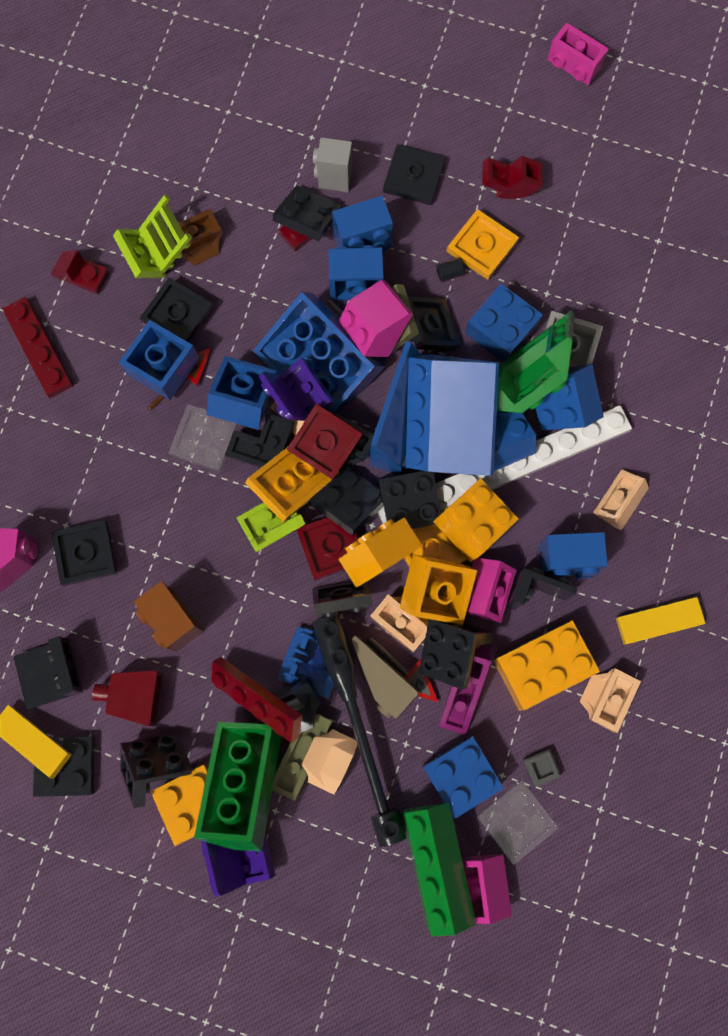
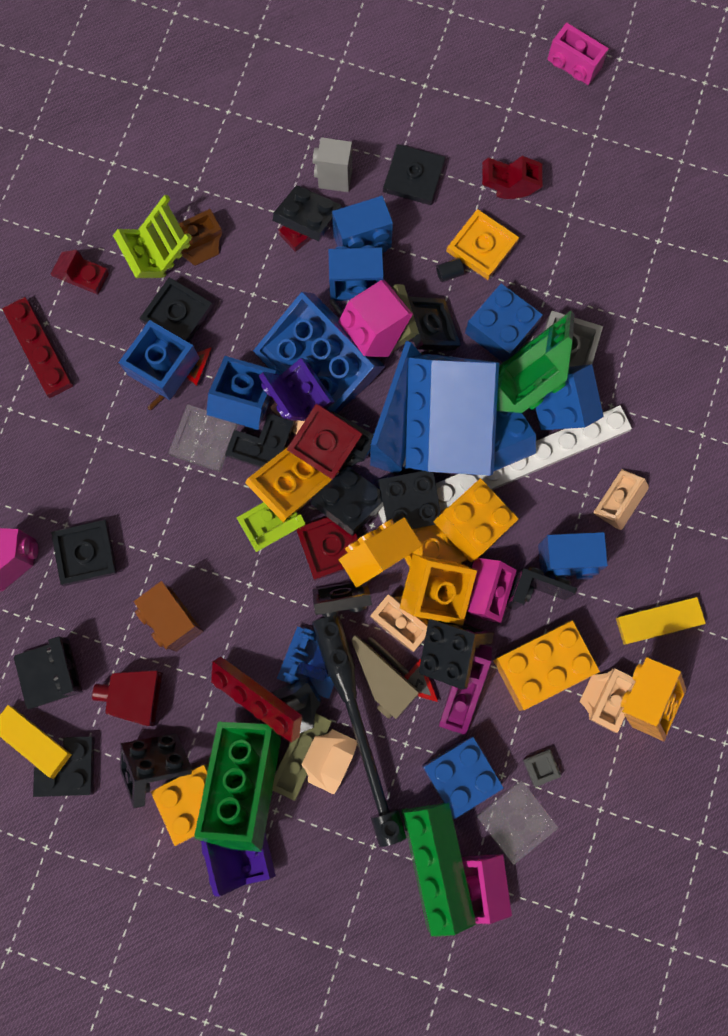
(654, 698): none -> light orange brick

